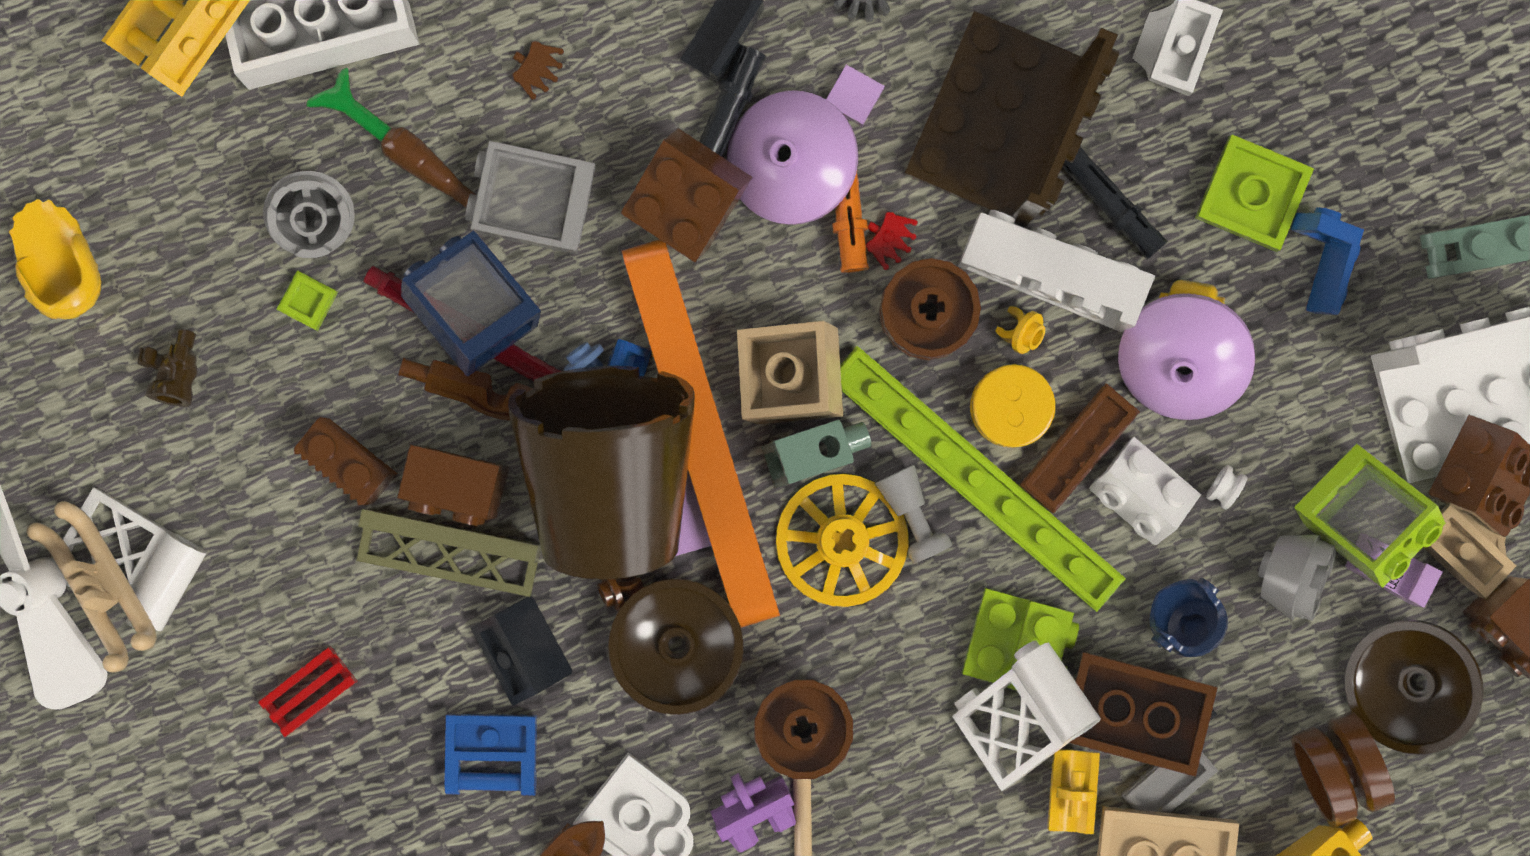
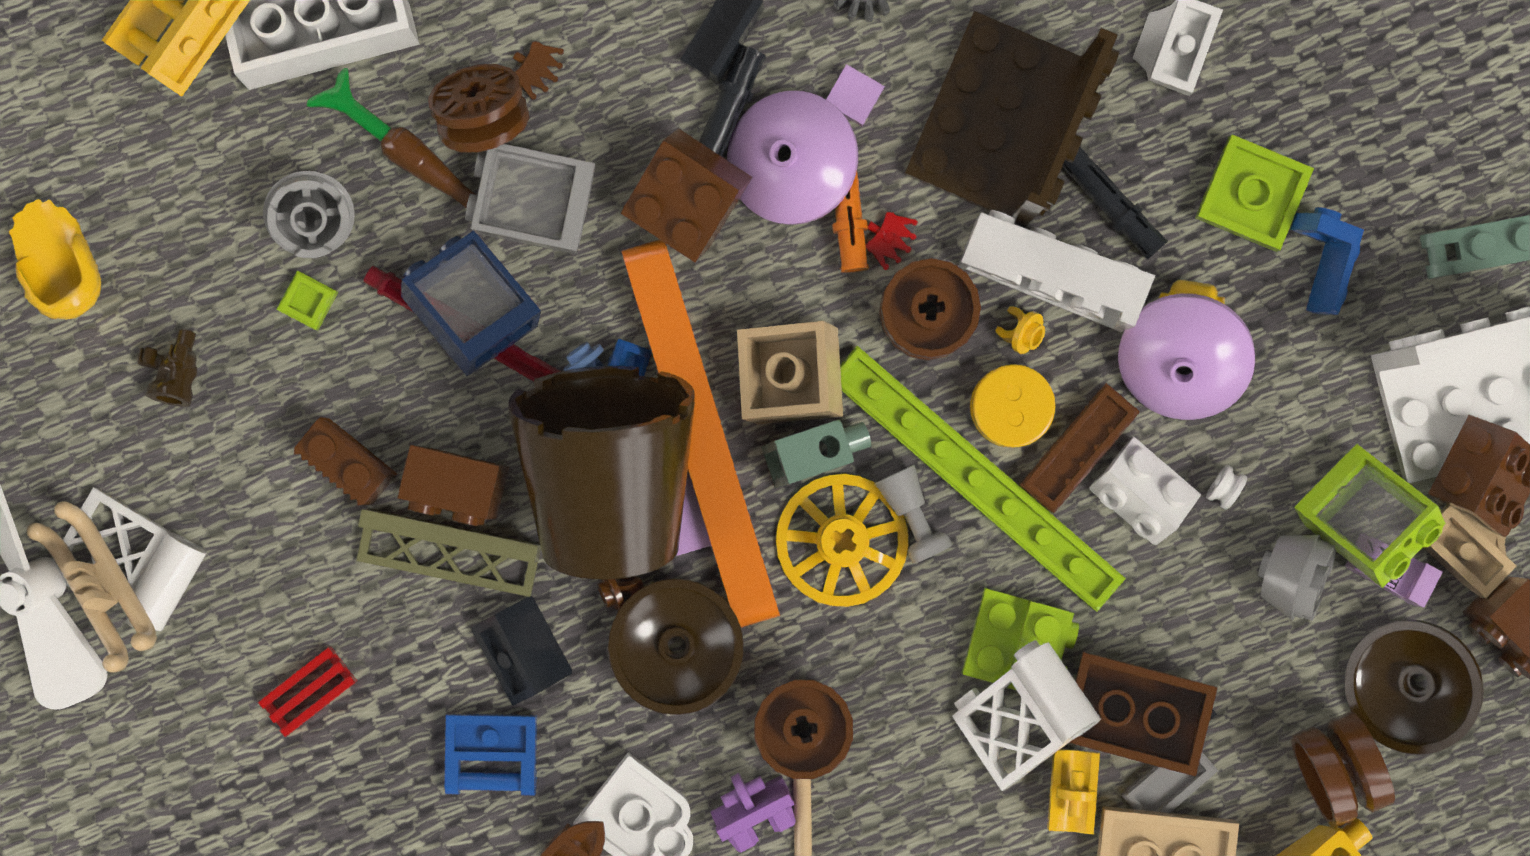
(452, 383): reddish brown piece -> none
(479, 108): none -> reddish brown wheel
(1188, 618): dark blue cap -> none

